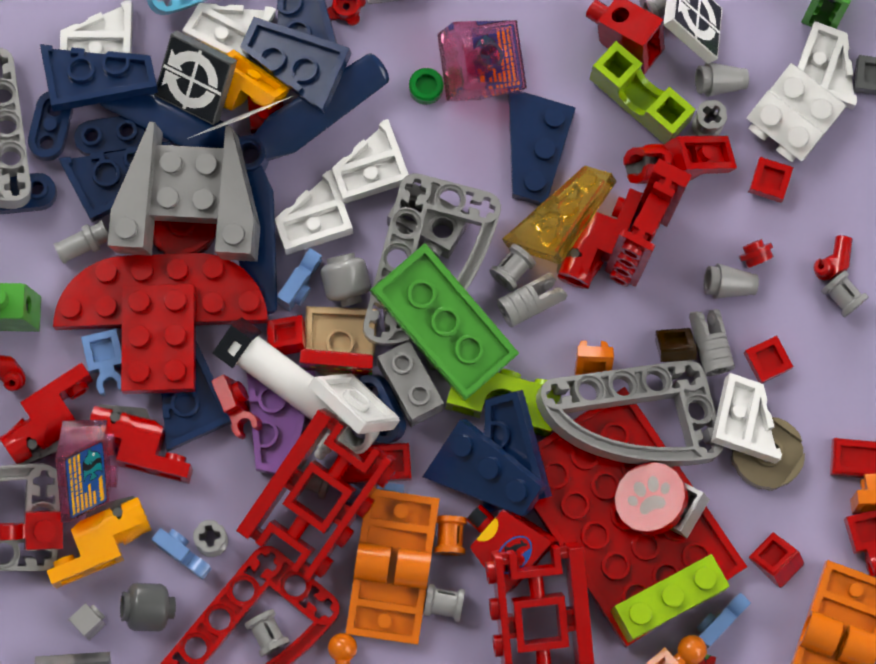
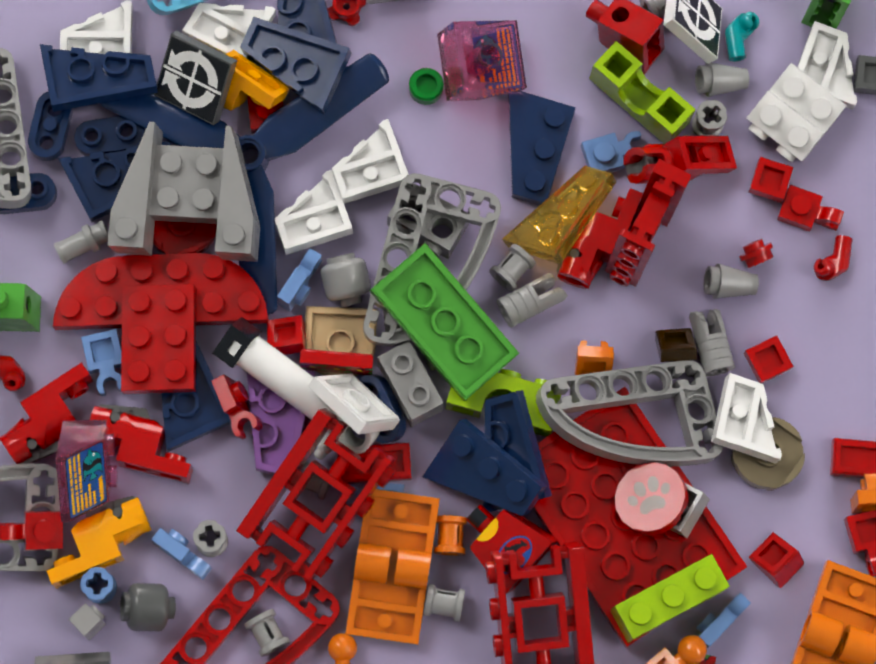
(106, 593): none -> medium blue bush
(240, 117): white sticker -> none
(606, 152): none -> medium blue plate
(737, 32): none -> teal arm
(803, 209): none -> red plate
(844, 293): light grey bush -> none

